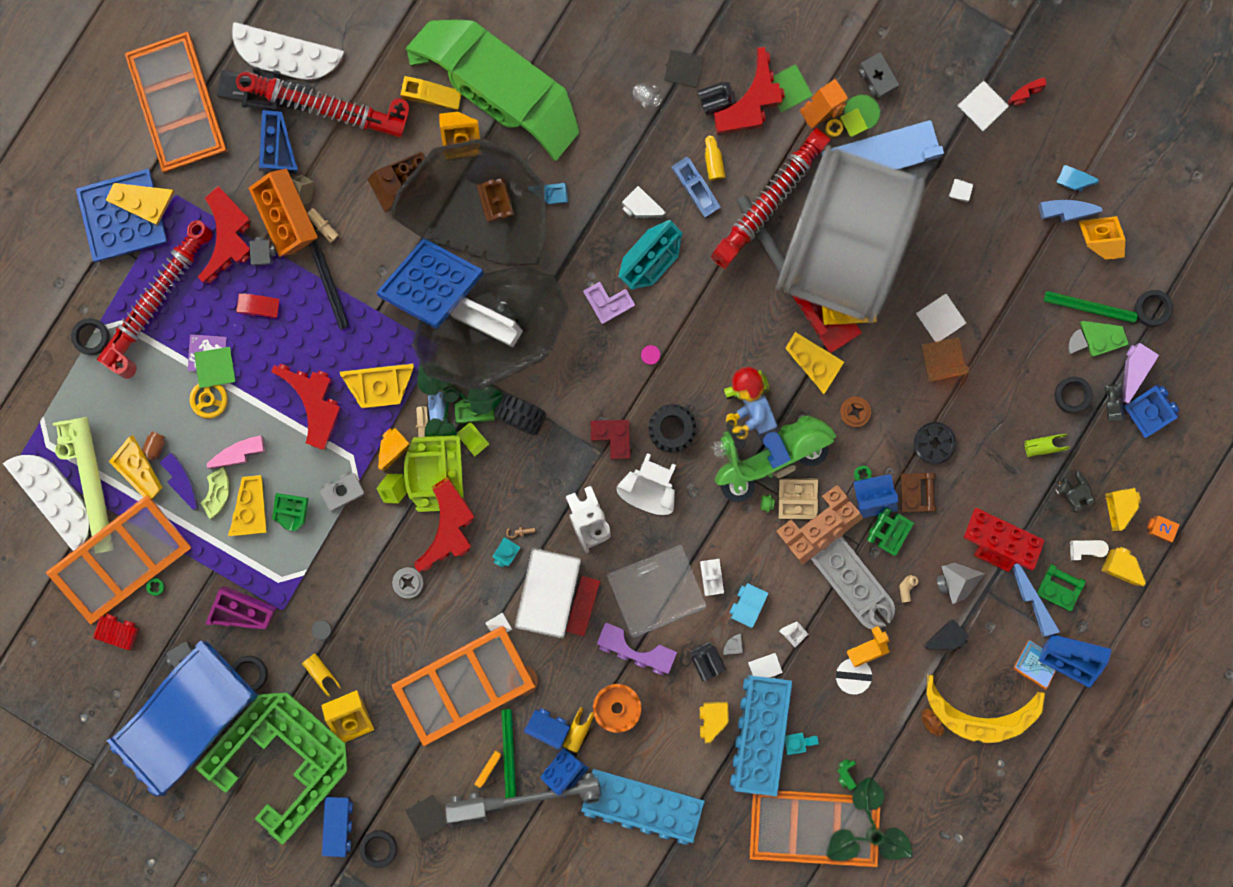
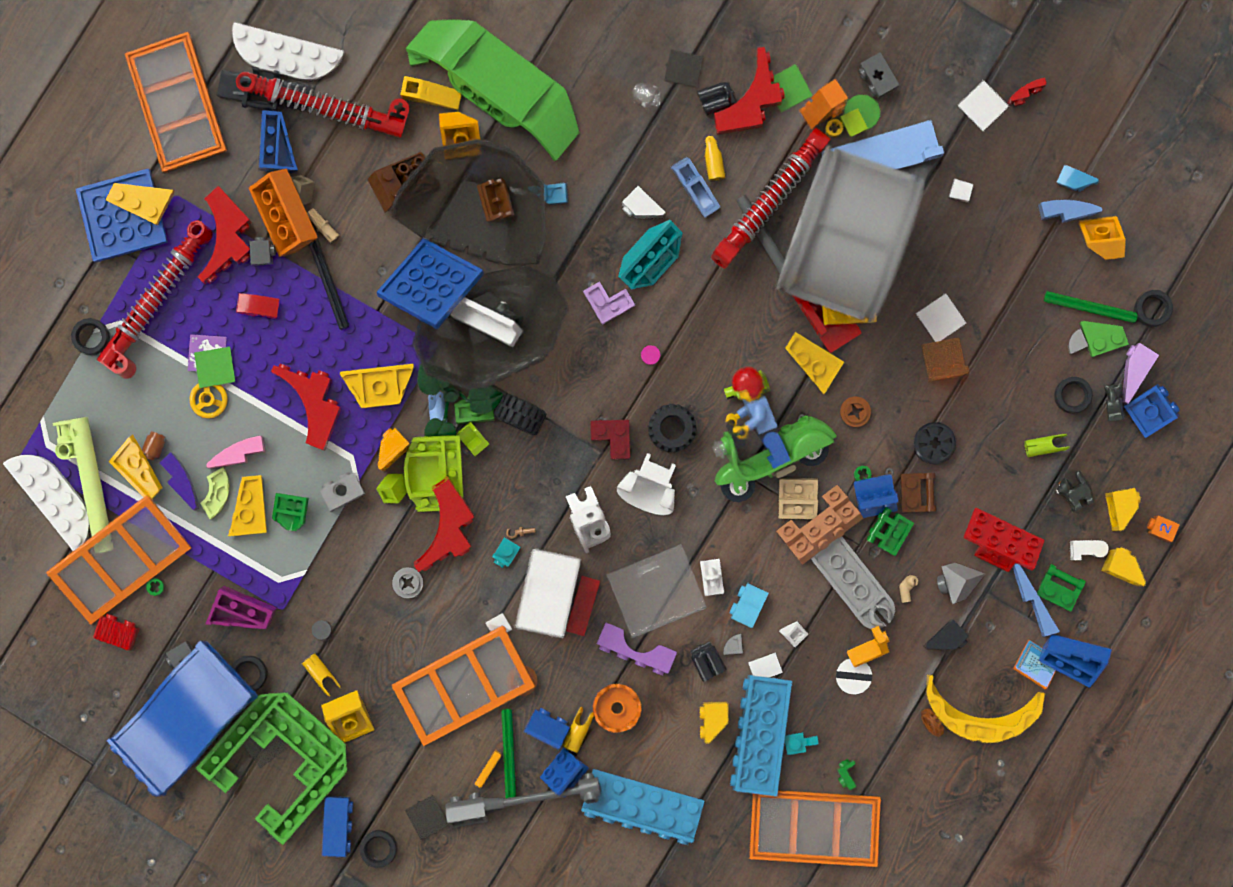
(422, 420): tan axle -> none
(767, 503): bright green plate -> none
(891, 846): dark green plant -> none

